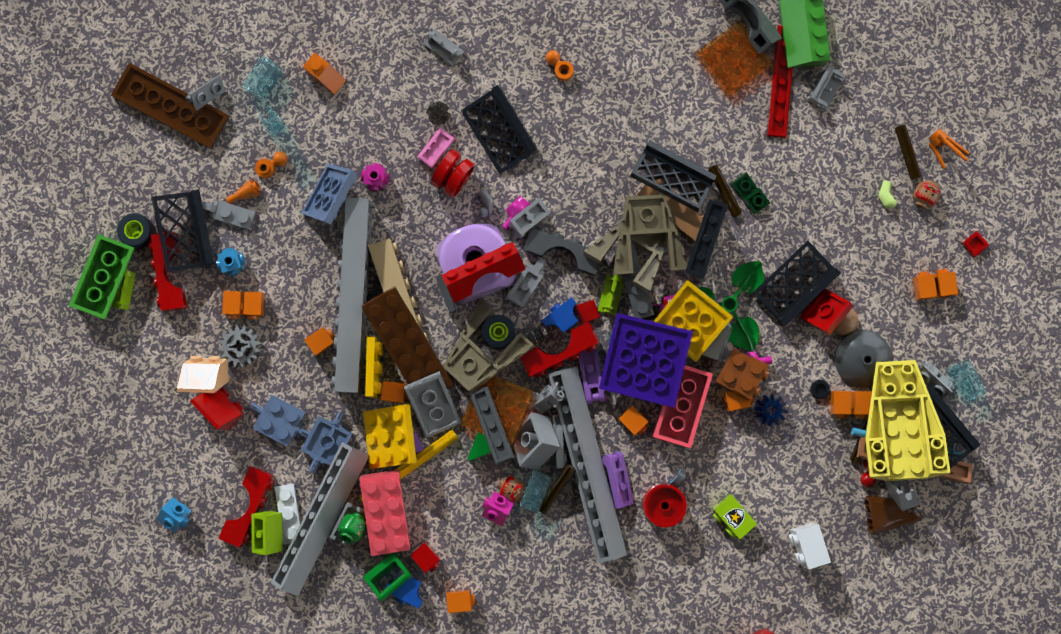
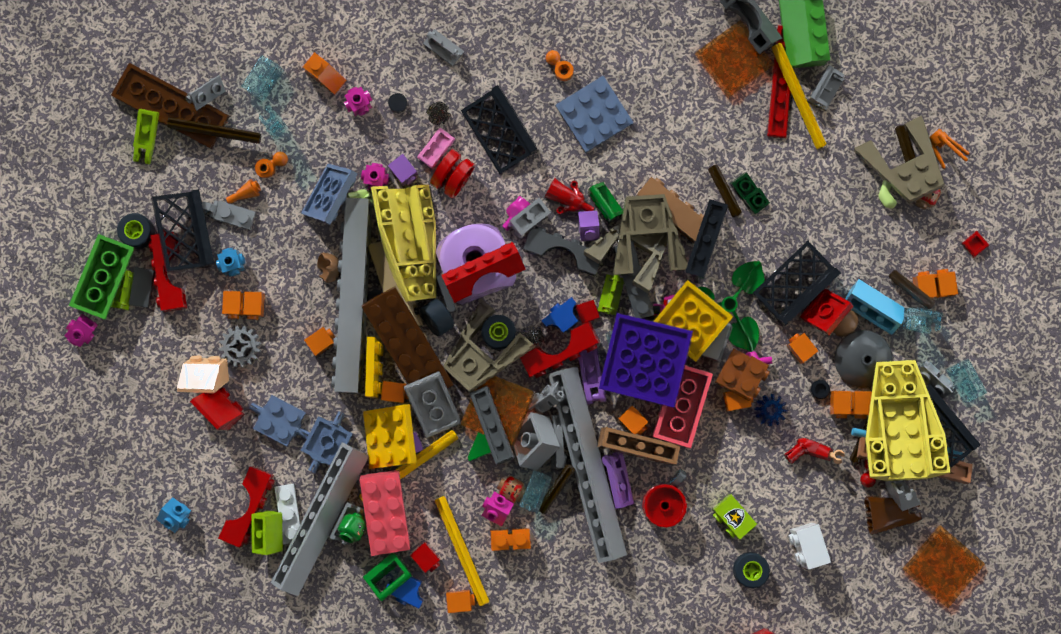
(80, 330): none -> dark pink brick
(141, 287): none -> dark grey tile
(145, 134): none -> lime hinge
(214, 130): none -> dark brown axle
(329, 265): none -> medium nougat hair
(361, 107): none -> dark pink brick
(361, 194): none -> yellowish green arm
(397, 102): none -> black tile
(403, 170): none -> medium lavender brick
(408, 238): none -> light yellow wedge
(437, 317): none -> black wheel
(461, 551): none -> yellow axle
(487, 207): light grey arm -> none
(518, 539): none -> orange piece
(527, 283): light grey hinge -> none
(571, 199): none -> red piece
(588, 225): none -> medium lavender brick
(594, 114): none -> sand blue plate
(605, 202): none -> green tile
(638, 446): none -> medium nougat brick
(678, 168): black fence -> none
(756, 574): none -> black wheel
(798, 96): none -> yellow axle
(801, 347): none -> orange brick
(812, 448): none -> red arm
(875, 307): none -> medium azure brick
(911, 289): none -> dark brown axle
(915, 177): none -> dark tan wing
(921, 319): none -> clear light blue hinge
(943, 566): none -> clear orange plate

